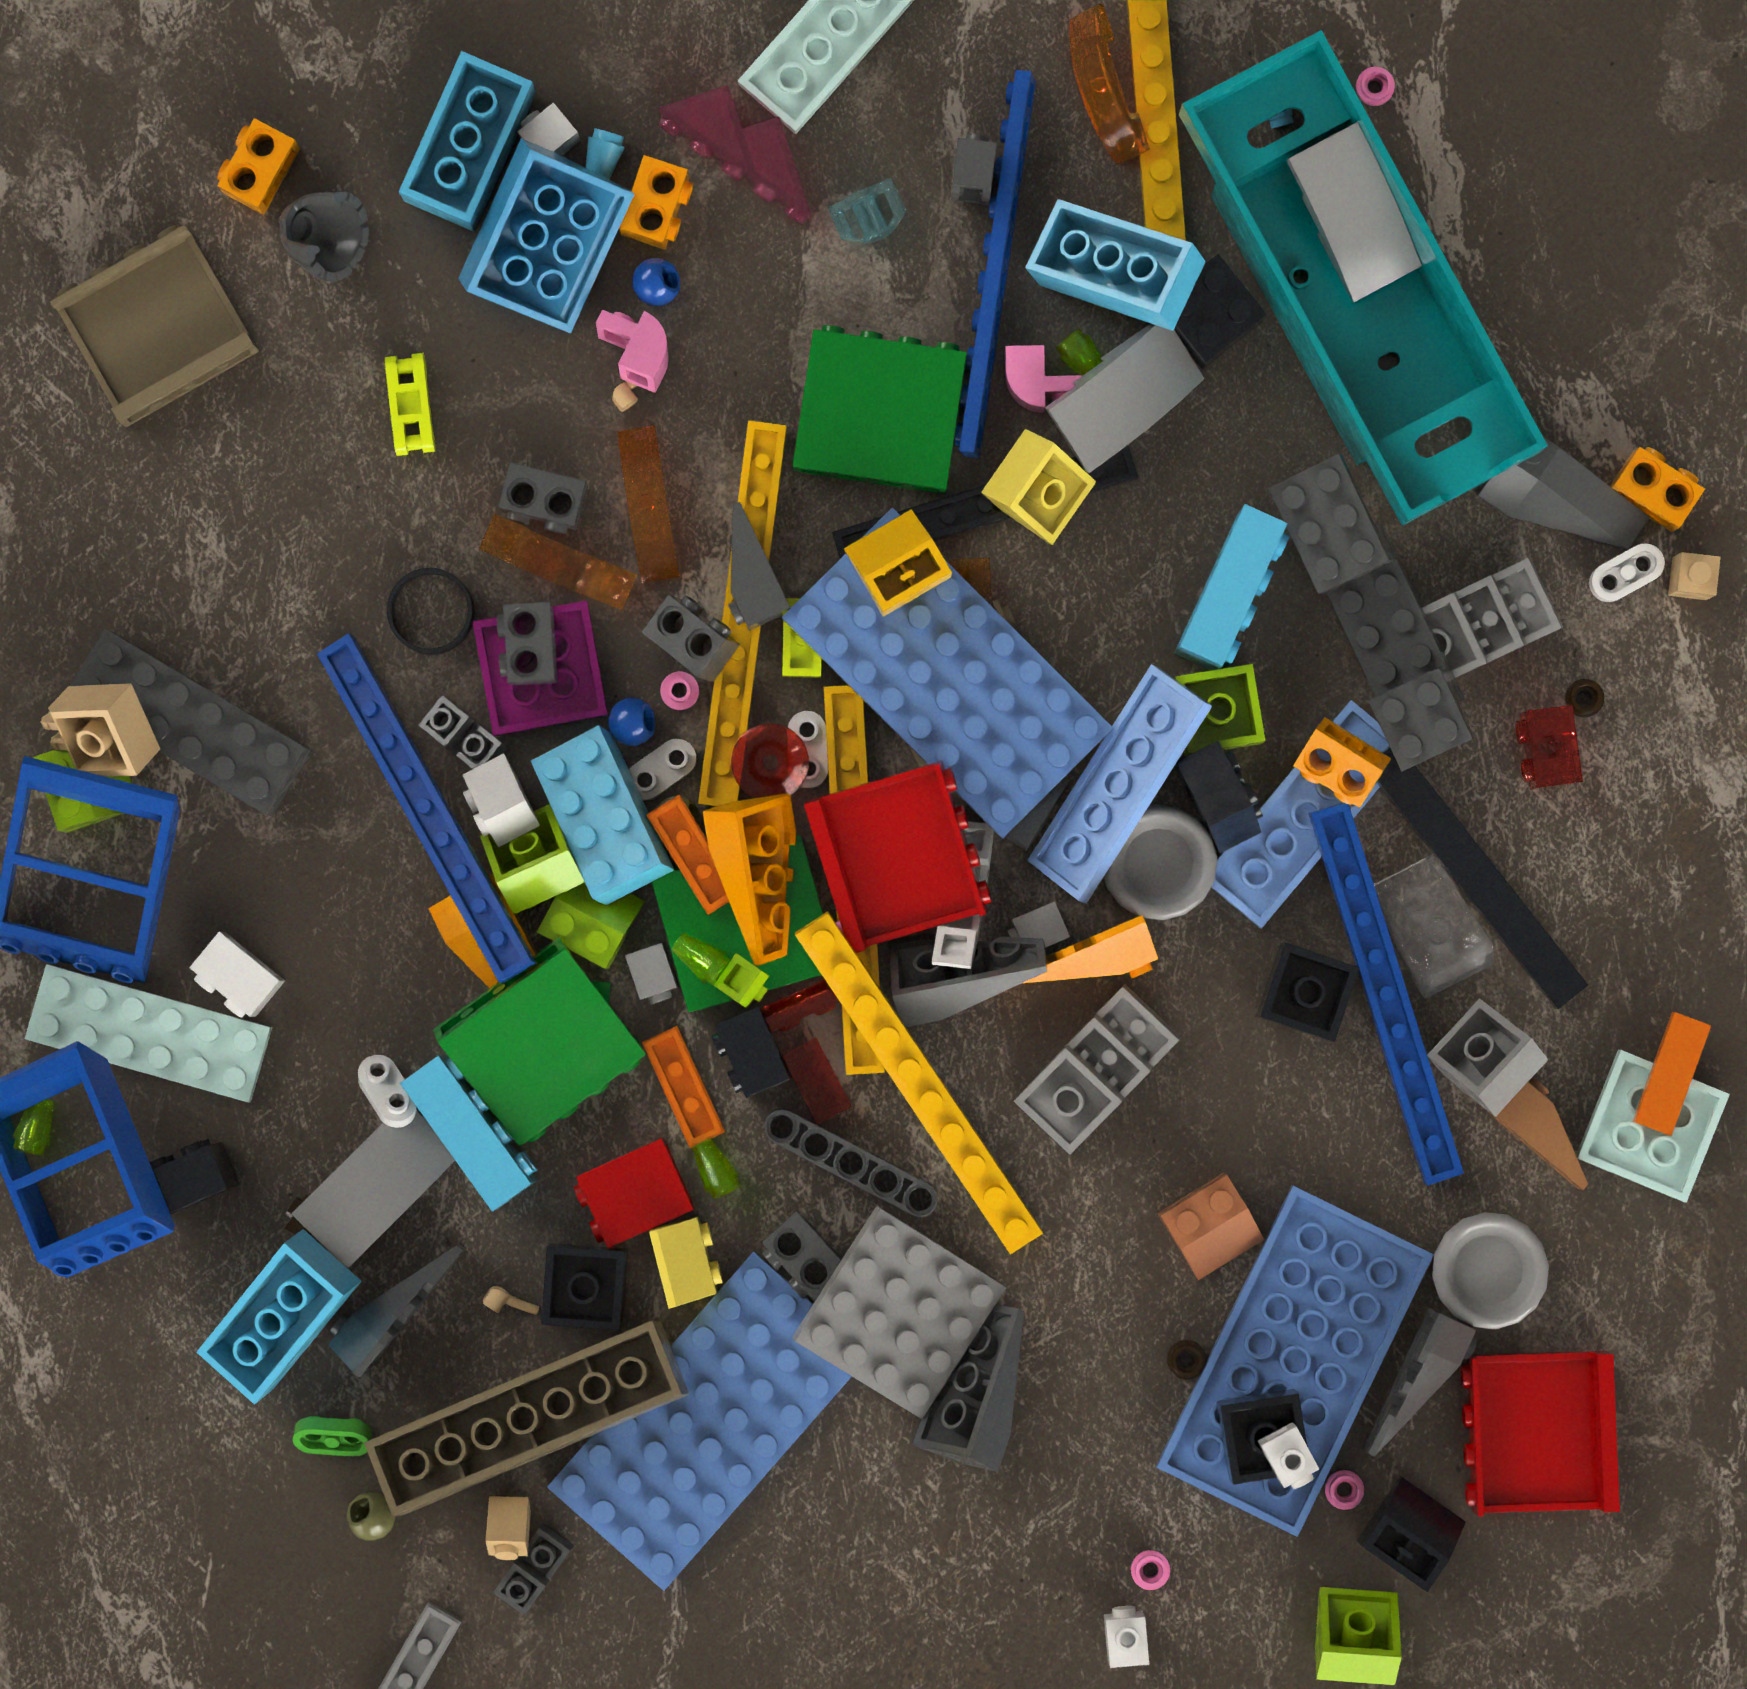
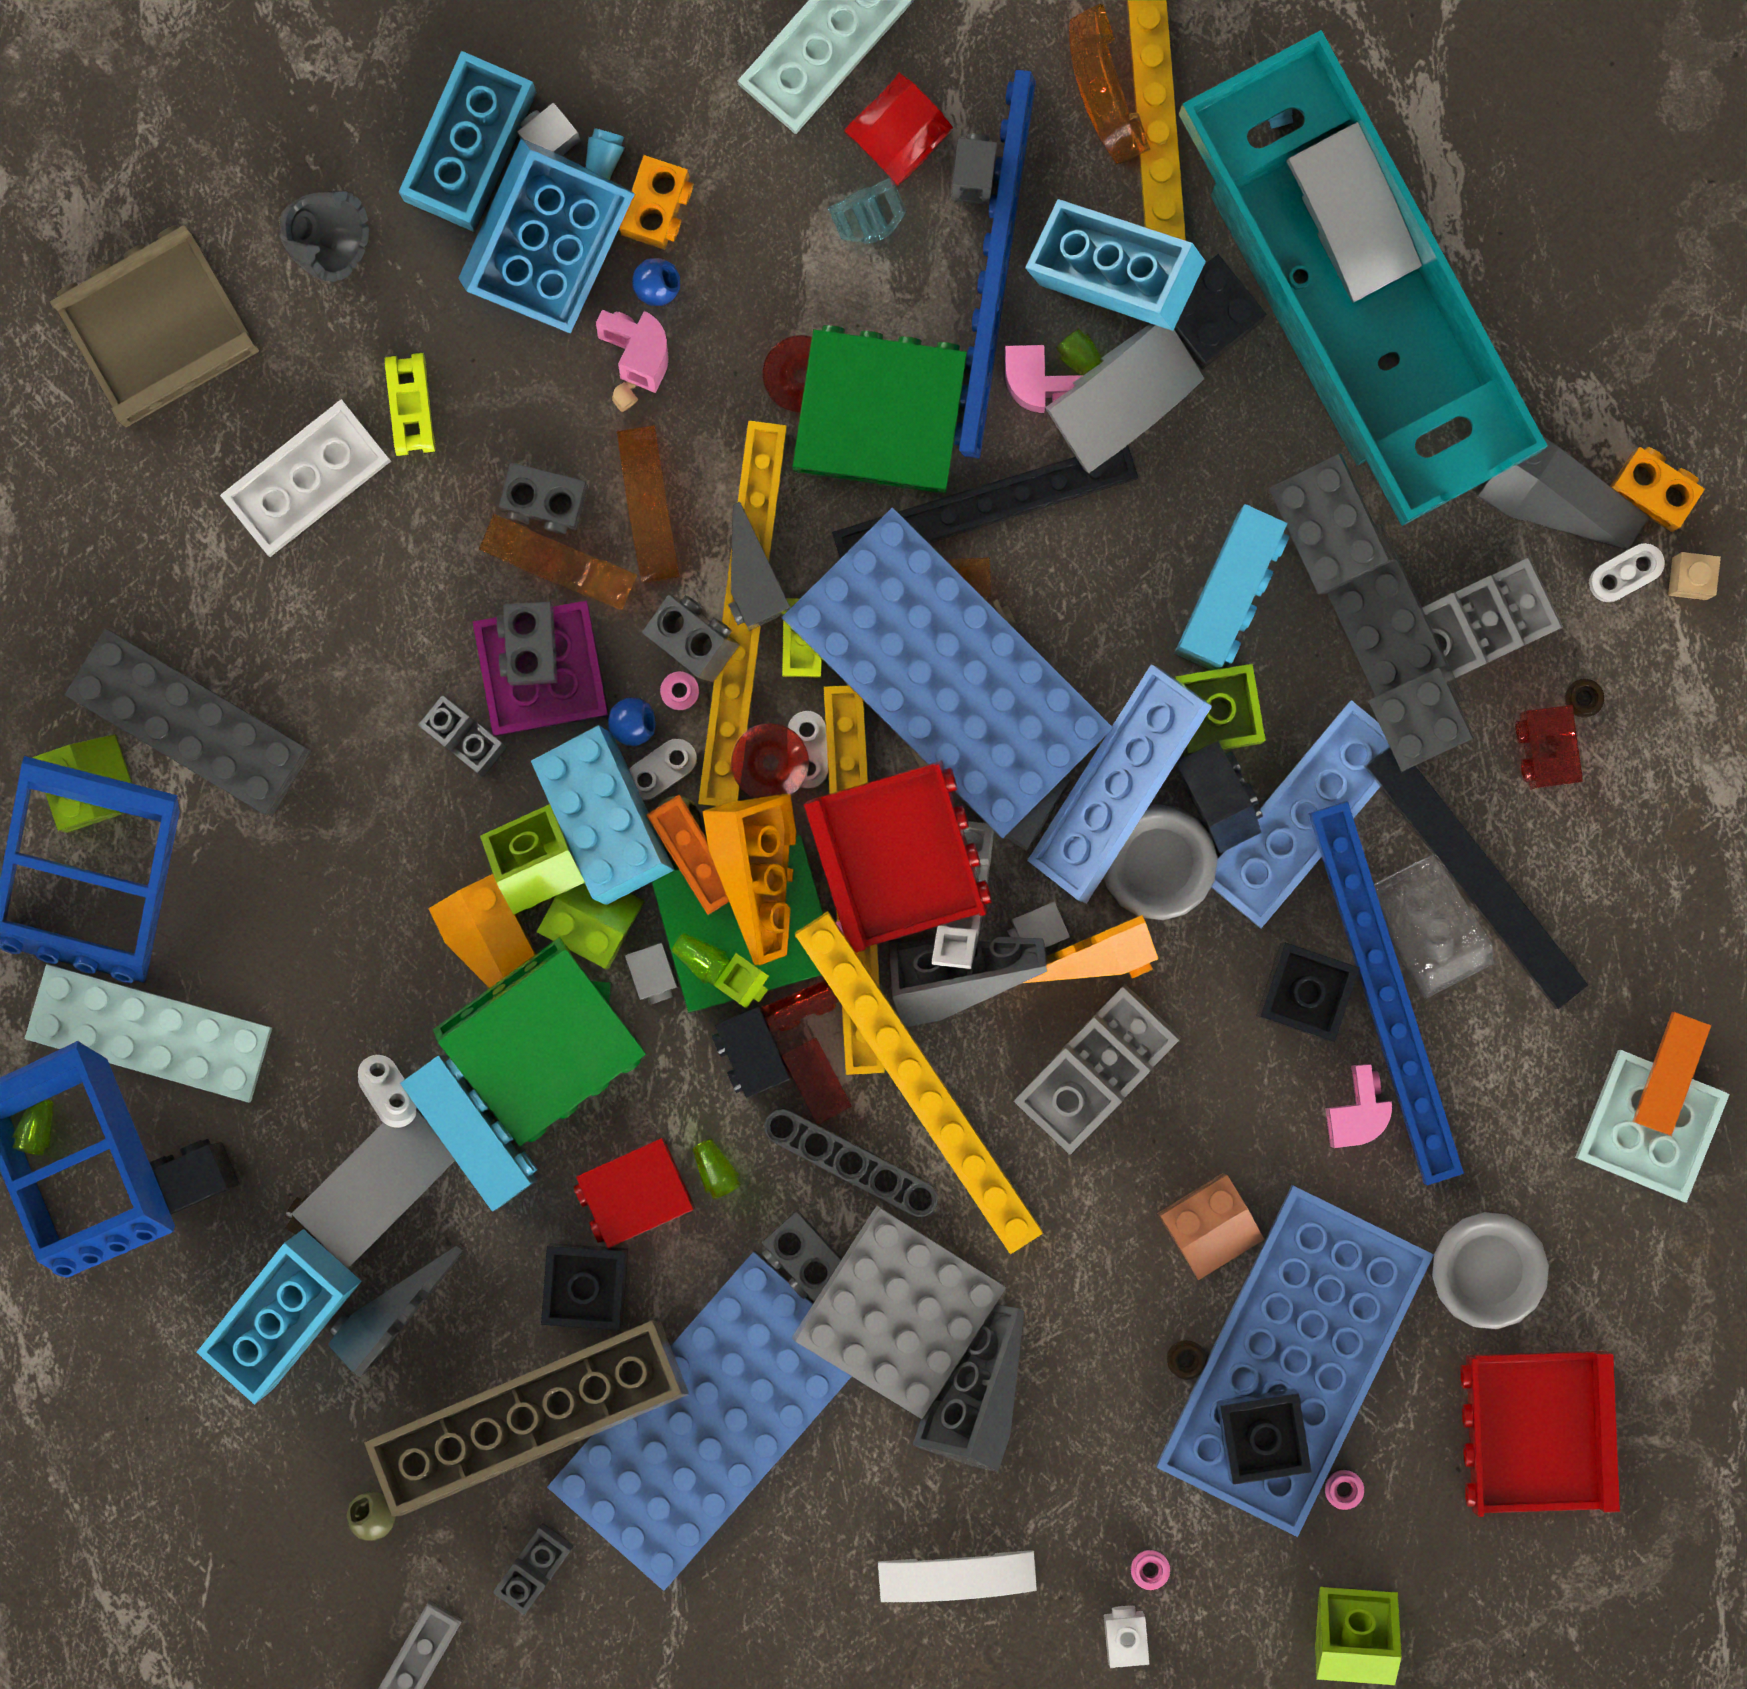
(102, 729): tan hinge -> none
(236, 975): white brick -> none
(268, 169): light orange brick -> none
(305, 478): none -> white plate
(332, 1436): bright green plate -> none
(405, 580): black tyre -> none
(426, 809): blue plate -> none
(497, 1297): tan hand -> none
(500, 801): white brick -> none
(508, 1527): tan brick -> none
(683, 1086): orange tile -> none
(685, 1261): light yellow slope -> none
(752, 152): clear pink slope -> none
(779, 371): none -> clear red dish
(898, 562): yellow slope -> none
(899, 128): none -> red slope
(957, 1577): none -> white slope
(1039, 486): light yellow slope -> none
(1289, 1456): white brick -> none
(1346, 754): light orange brick -> none
(1364, 1120): none -> bright pink brick
(1381, 76): bright pink plate -> none
(1412, 1534): black slope -> none
(1429, 1362): dark grey wedge -> none
(1487, 1057): light grey brick -> none
(1537, 1125): medium nougat slope -> none

